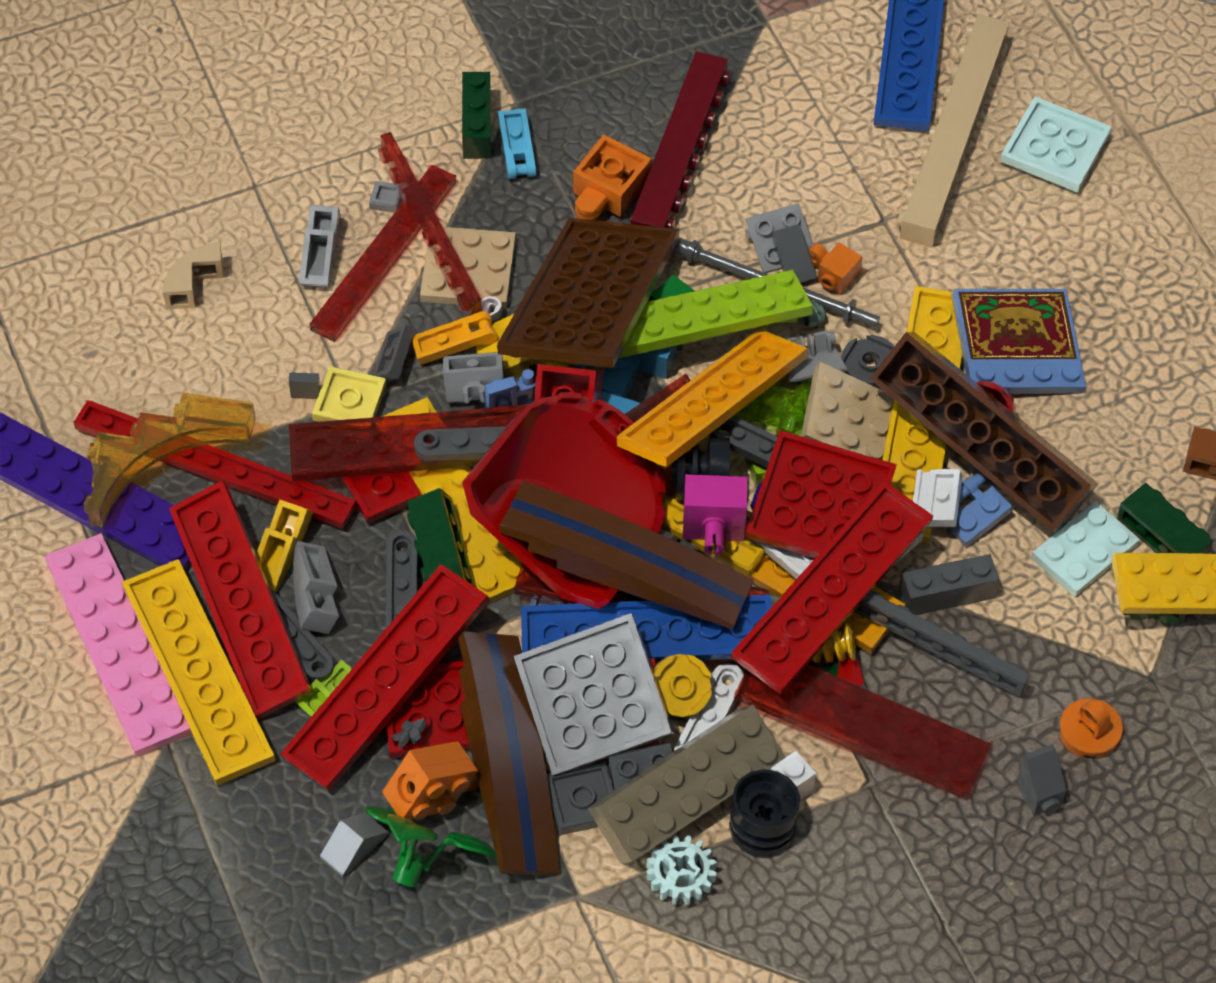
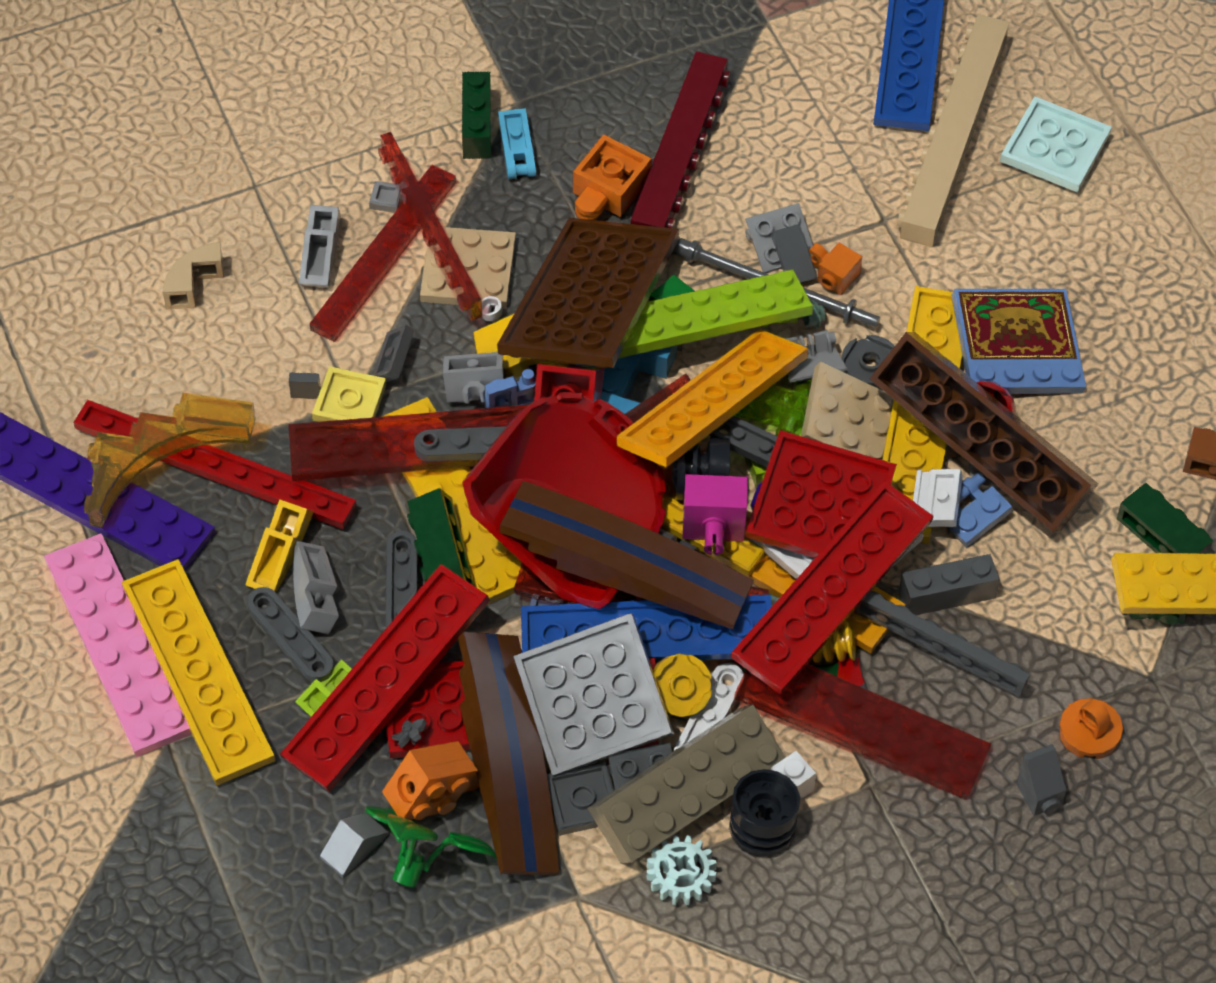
(240, 600): red plate -> none
(381, 493): red plate -> none
(454, 337): light orange plate -> none
(1084, 548): light aqua plate -> none

